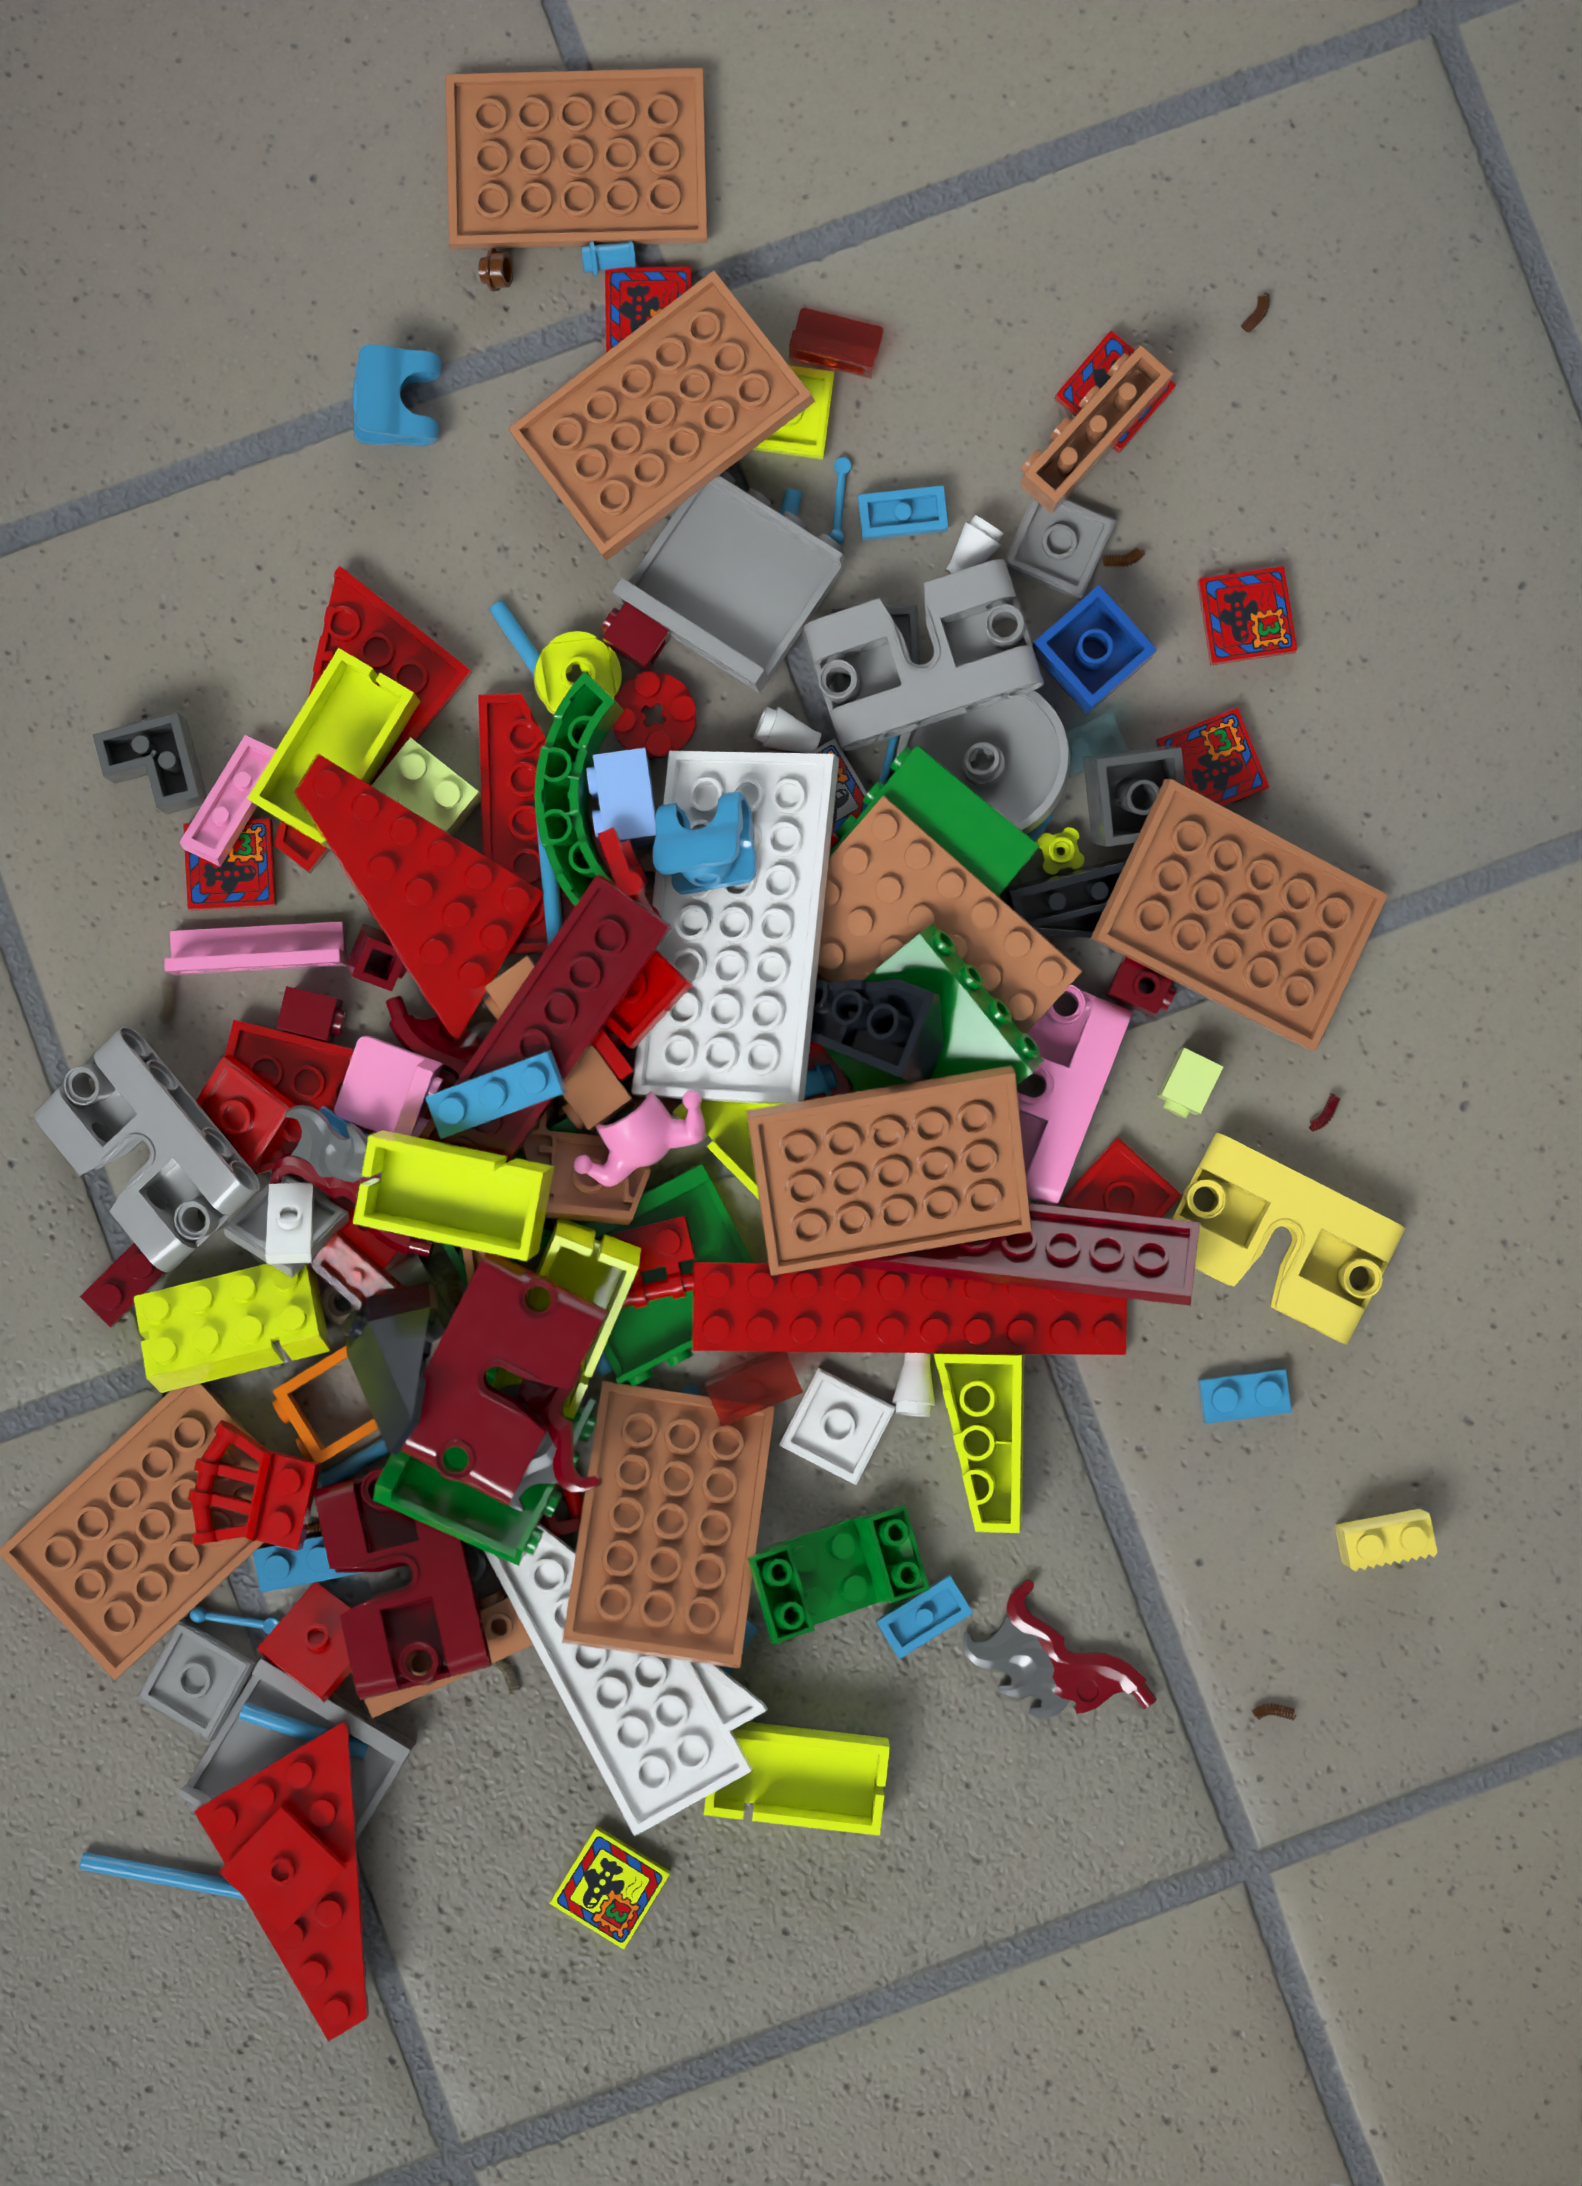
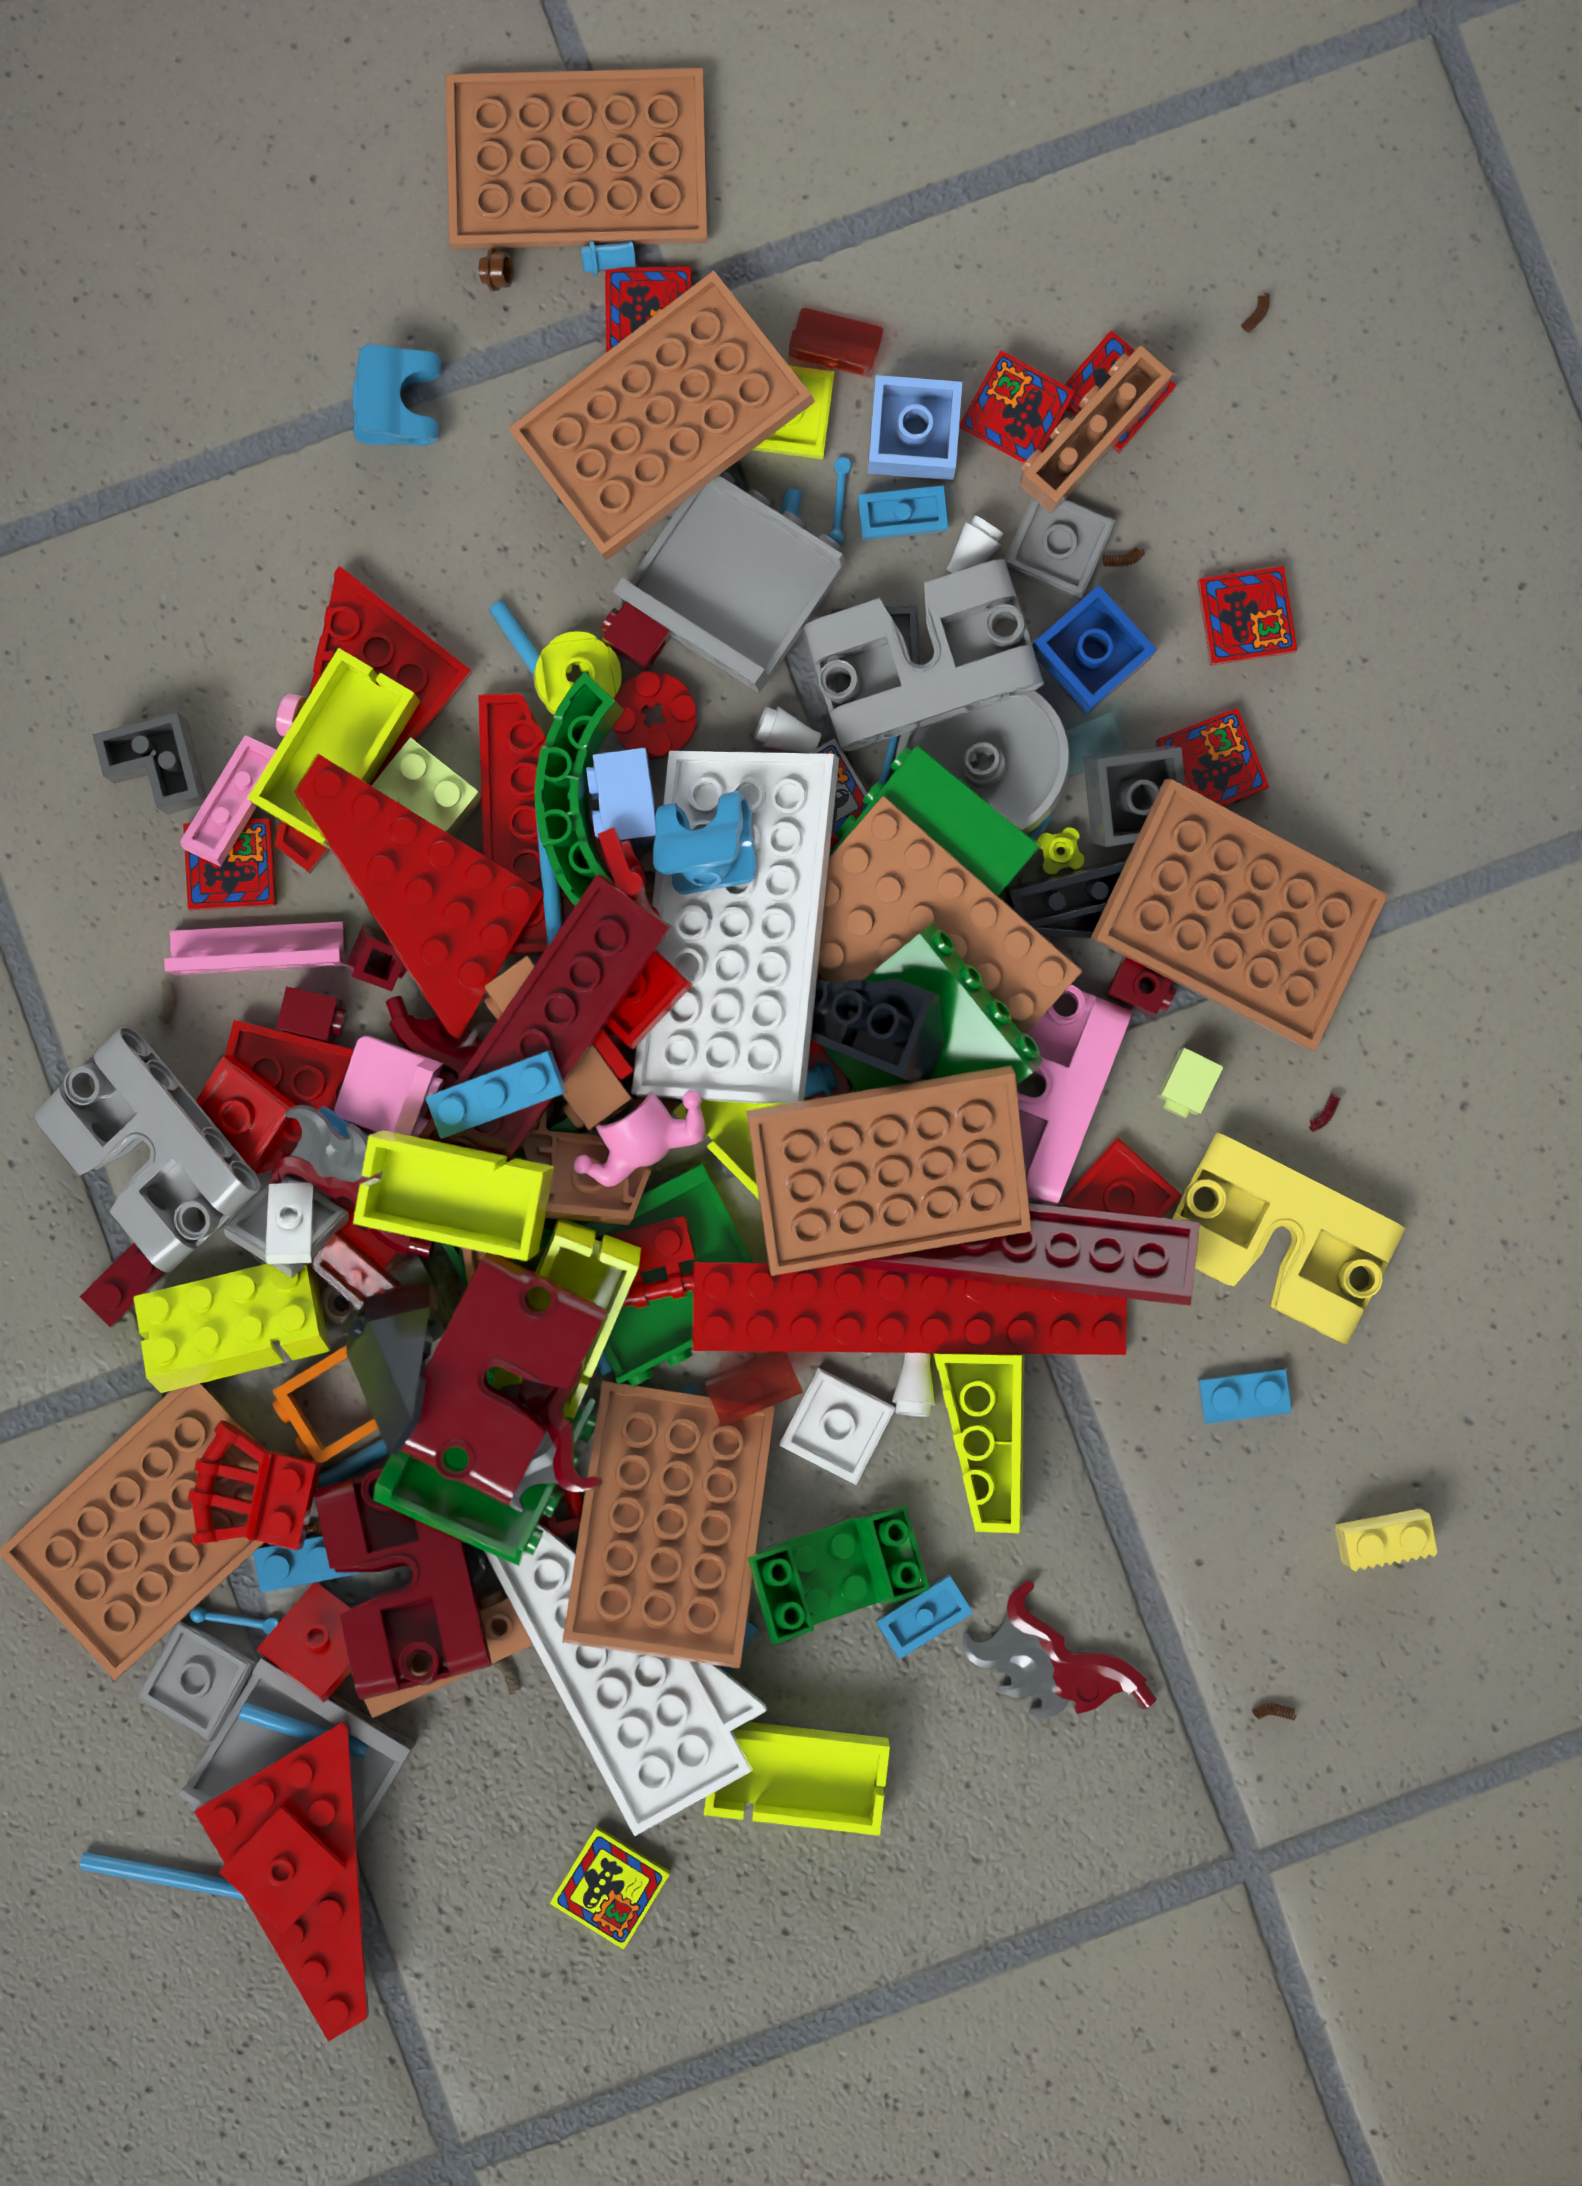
(288, 711): none -> bright pink tile
(915, 427): none -> light blue brick
(1016, 408): none -> tile

